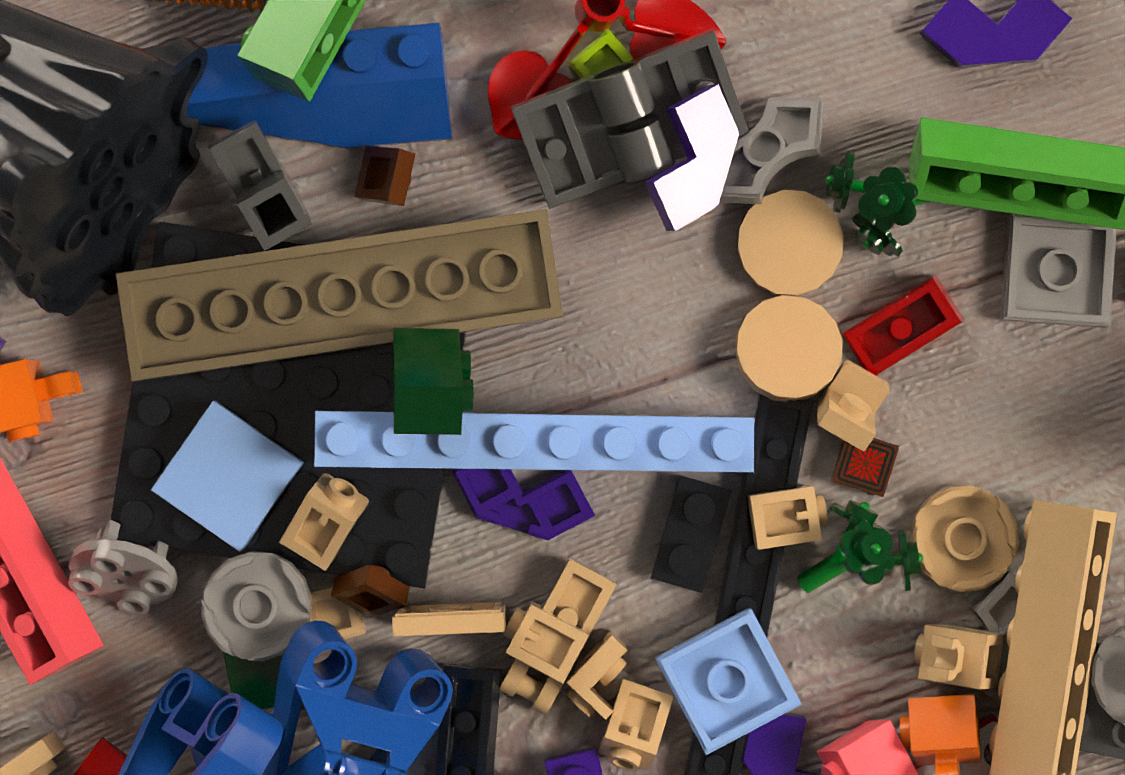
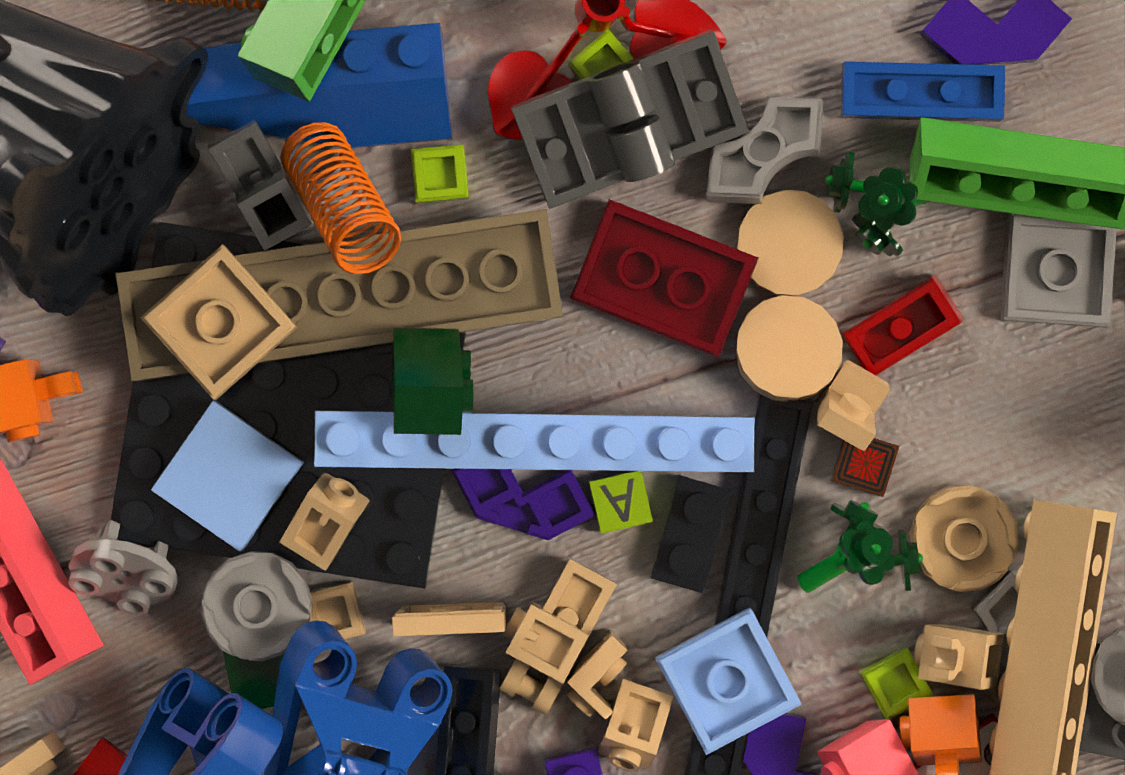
(219, 322): none -> tan tile
(335, 239): none -> orange piece
(370, 590): reddish brown plate -> none
(385, 175): reddish brown plate -> none
(439, 174): none -> lime tile
(620, 501): none -> lime tile
(664, 278): none -> dark red tile
(709, 143): tile -> none
(787, 517): tan bracket -> none
(893, 682): none -> lime tile
(923, 91): none -> blue plate

